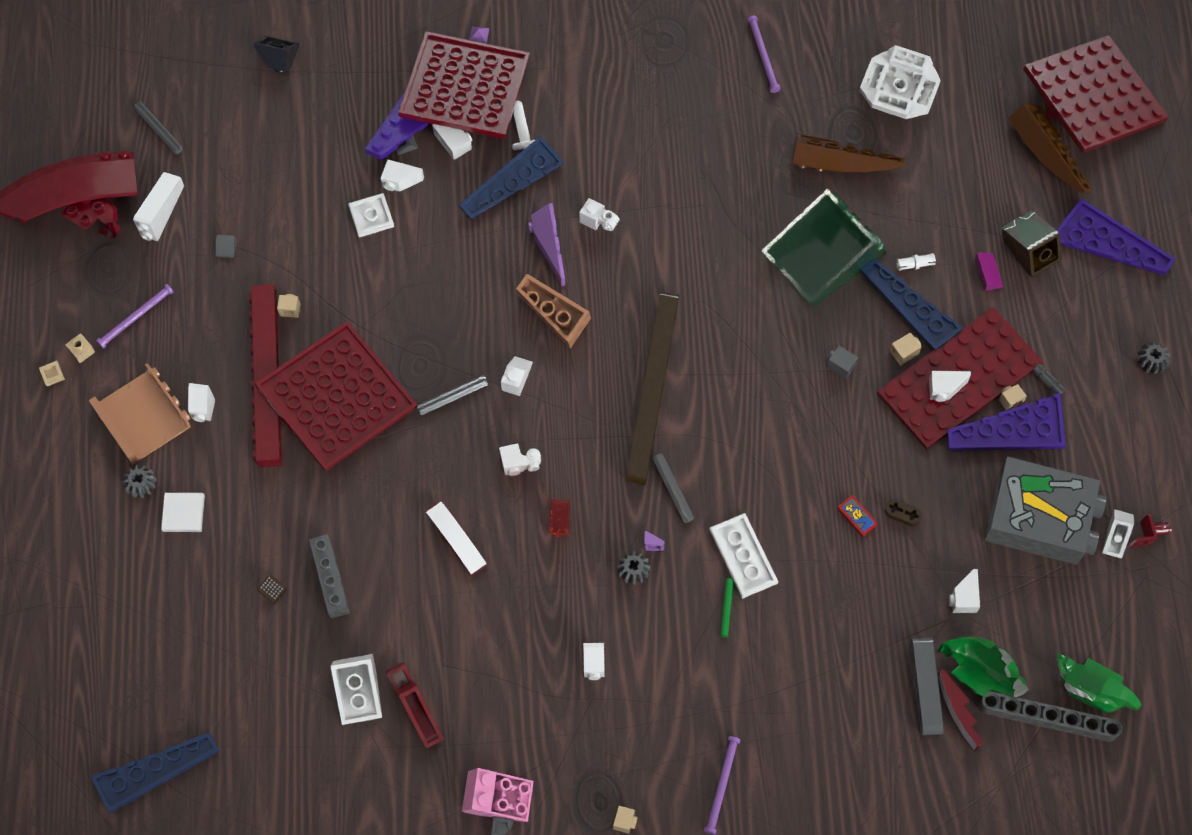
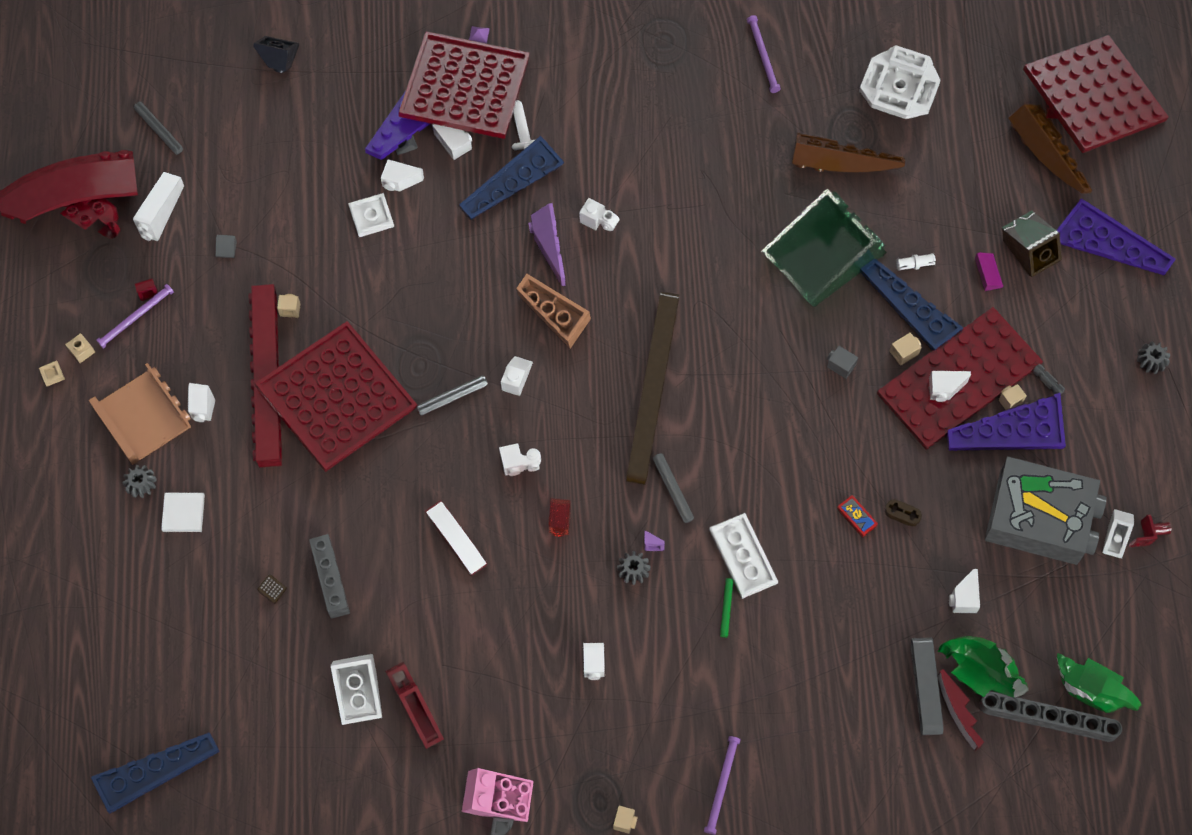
(146, 289): none -> dark red brick

